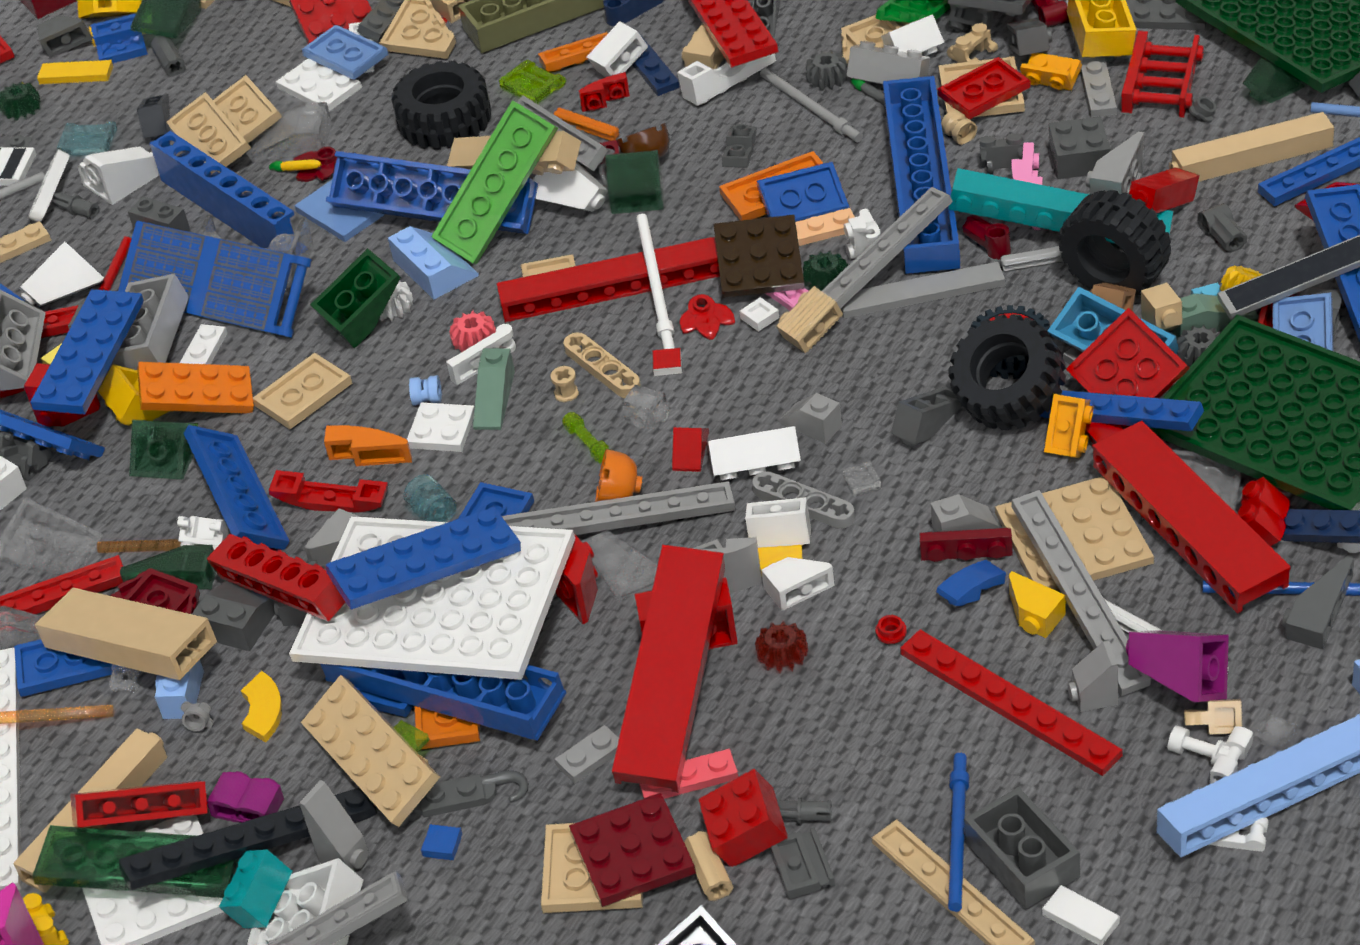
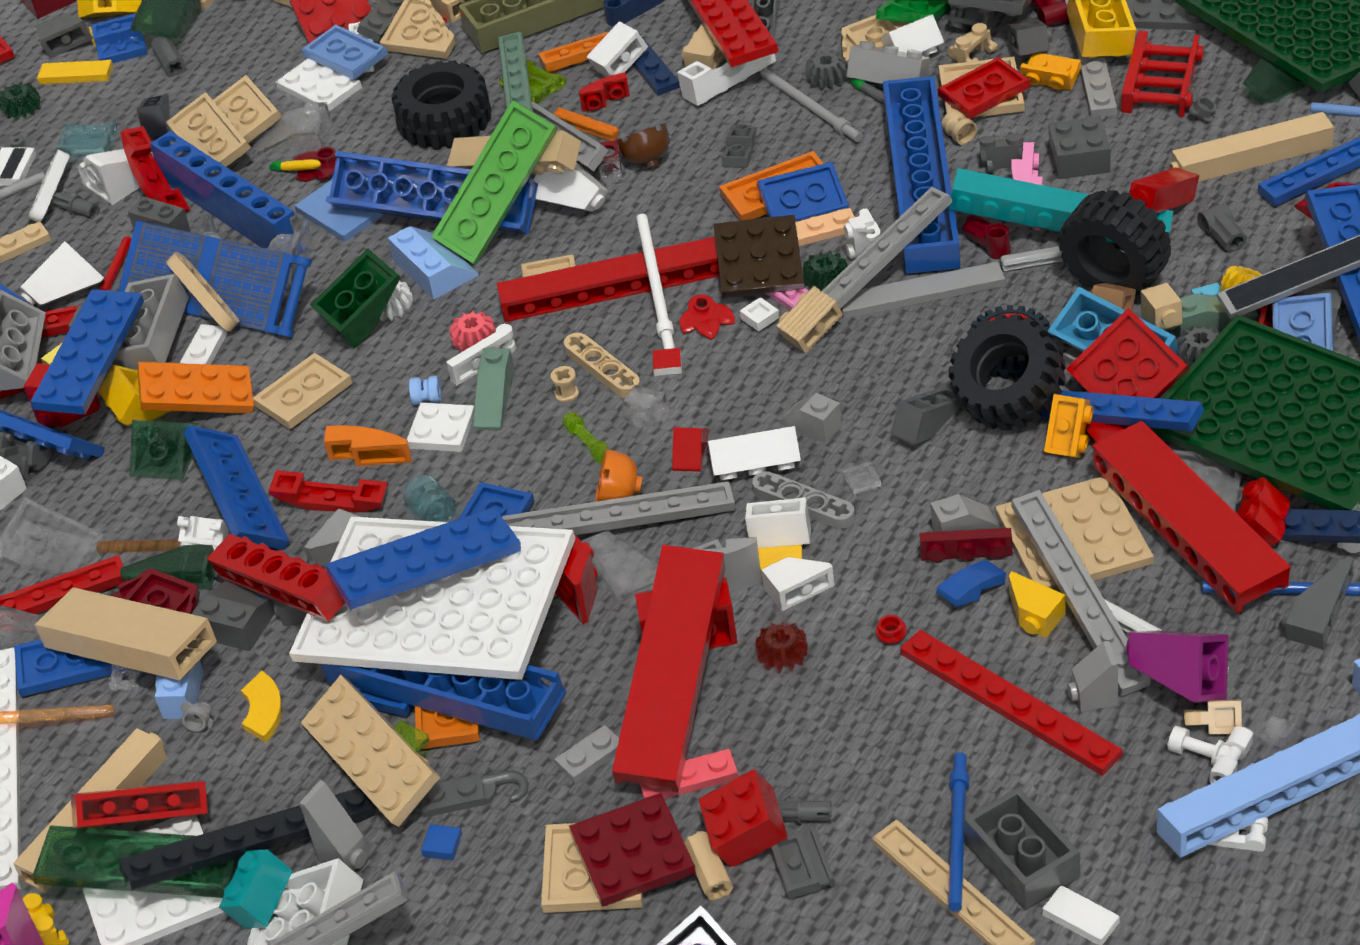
(146, 170): none -> red slope
(203, 291): none -> tan beam
(243, 798): magenta brick -> none
(515, 70): none -> sand green tile
(634, 182): clear green slope -> none
(1118, 167): light grey slope -> none

